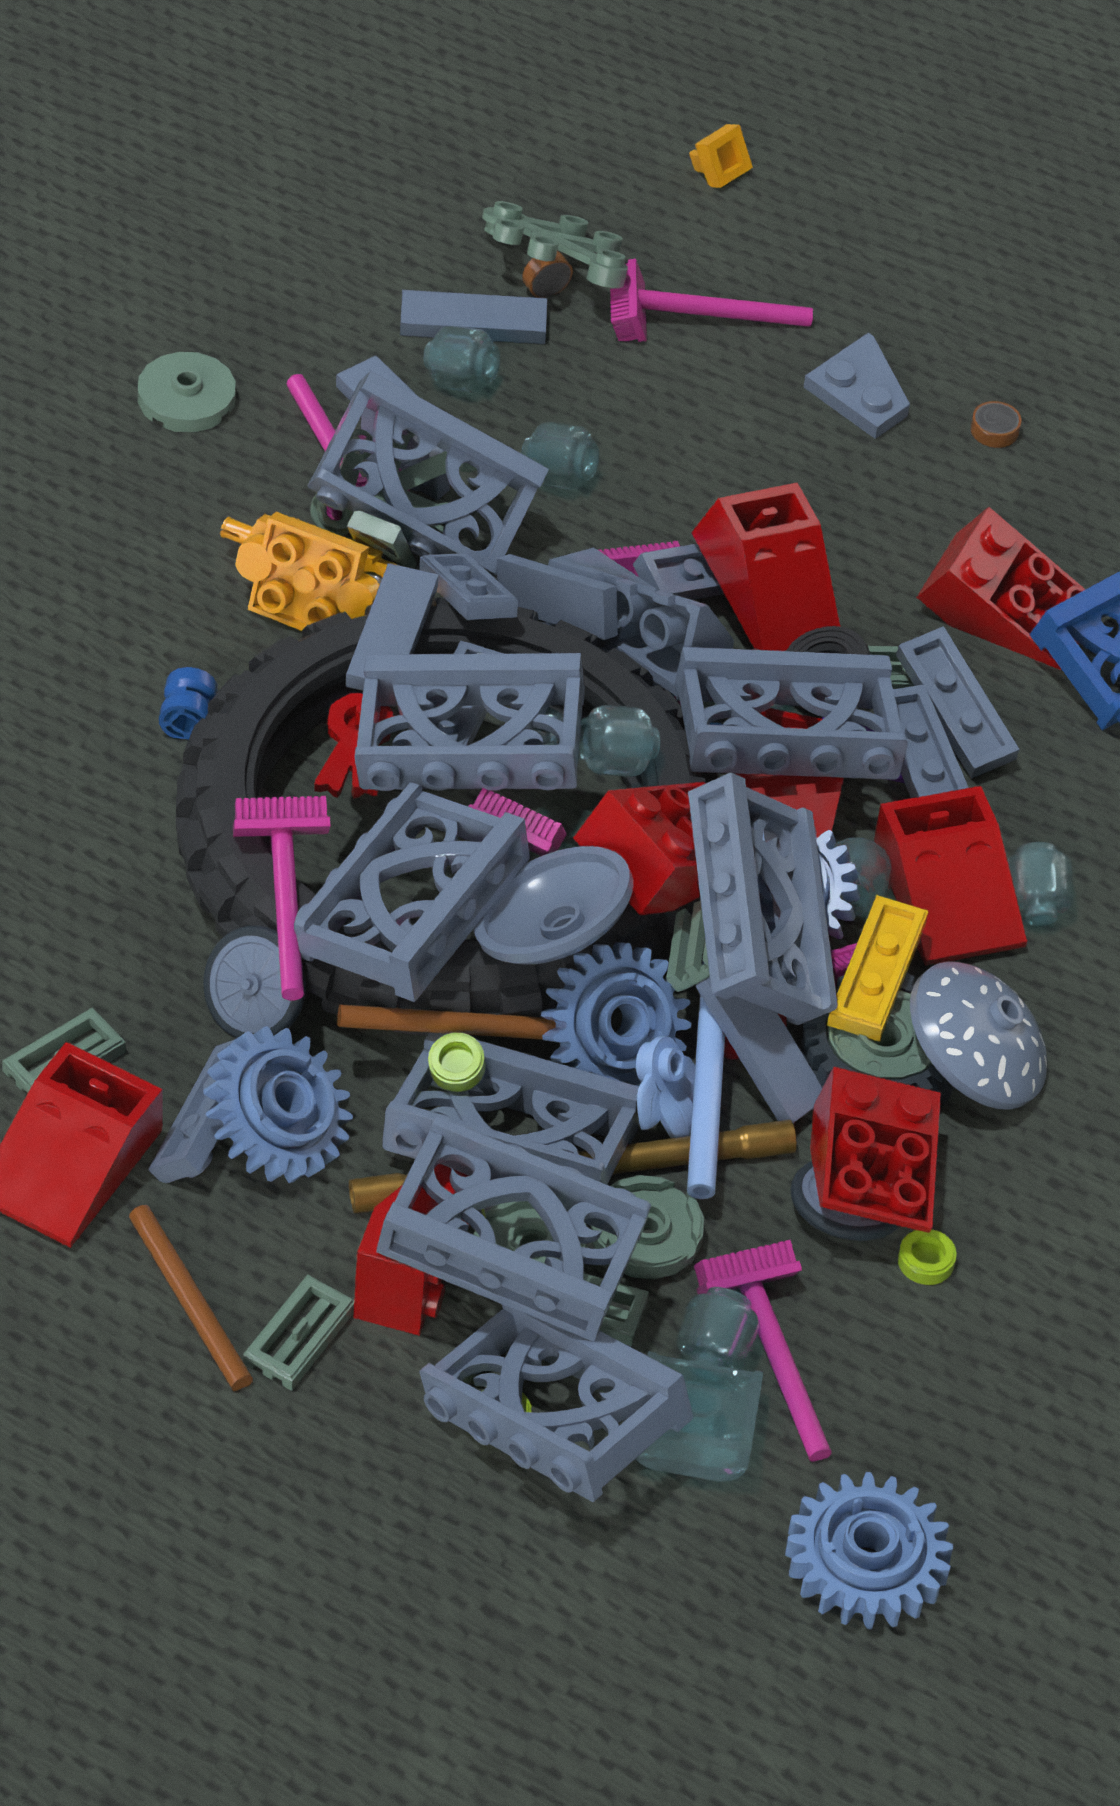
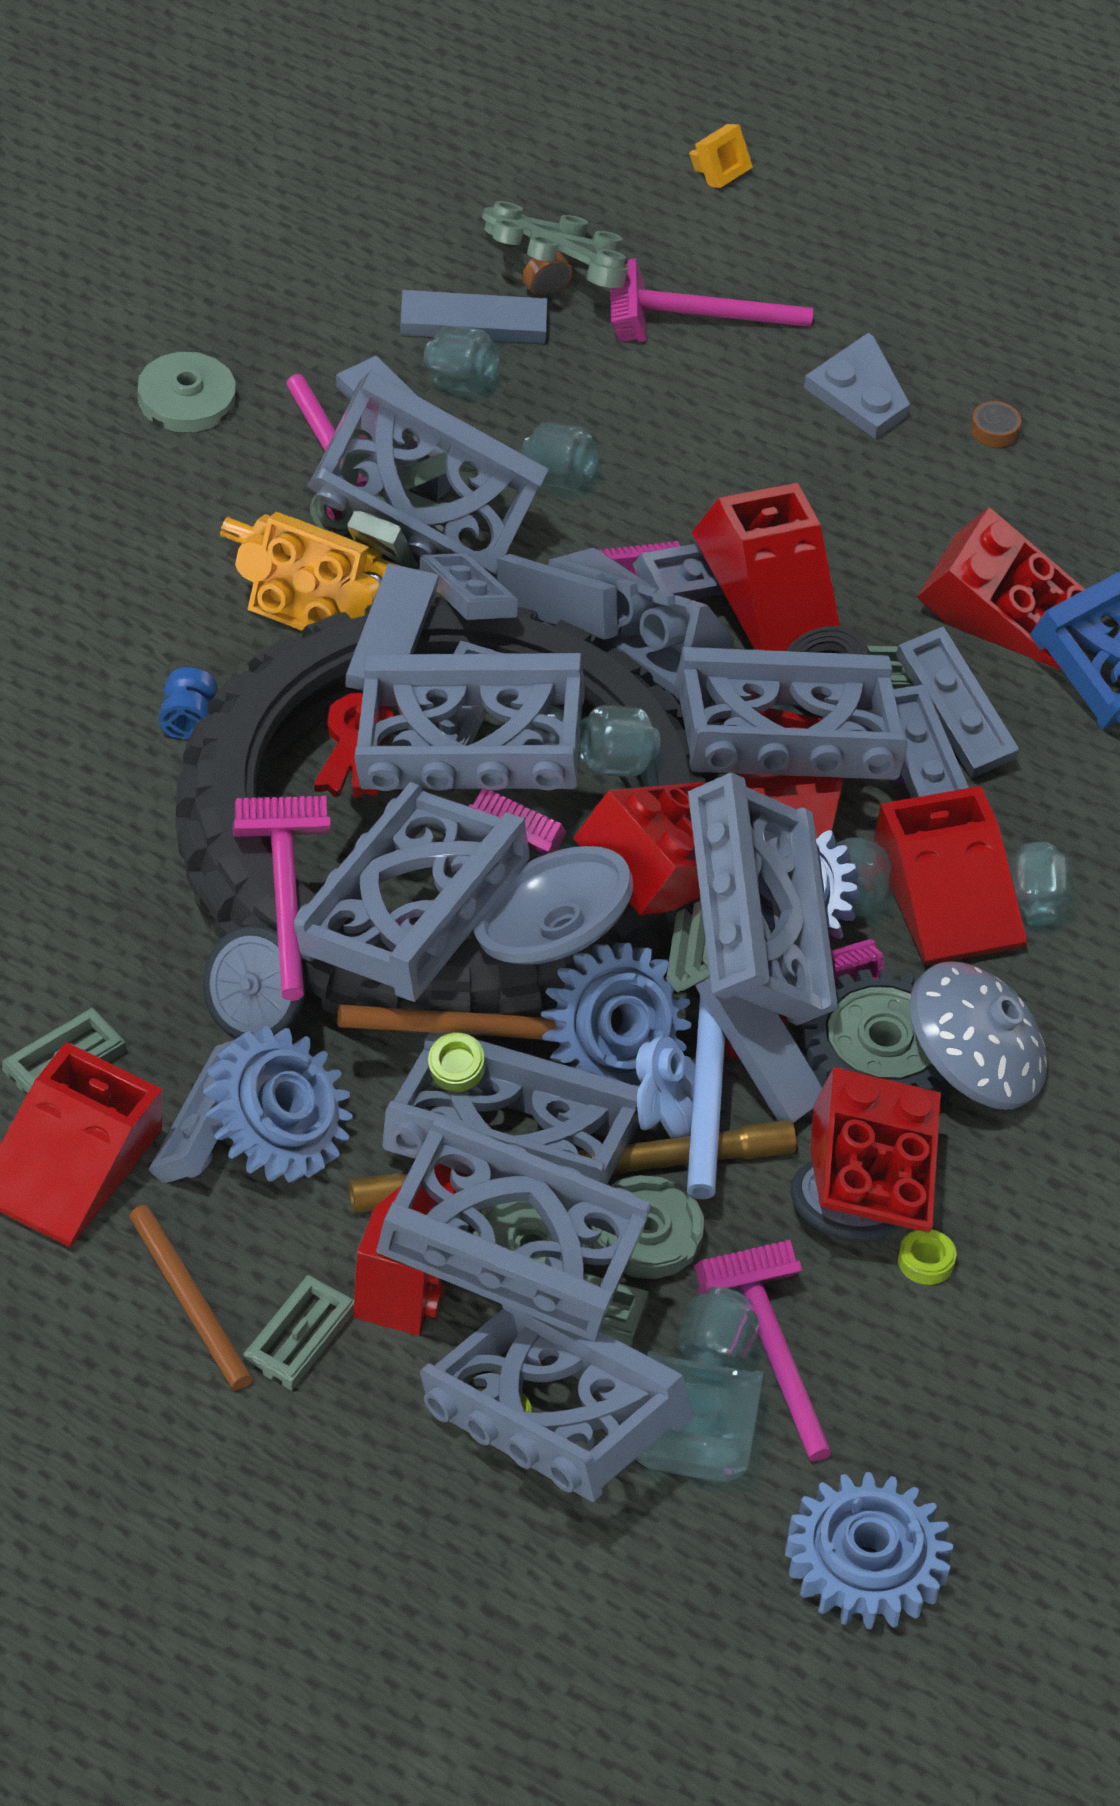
(878, 968): yellow tile -> none

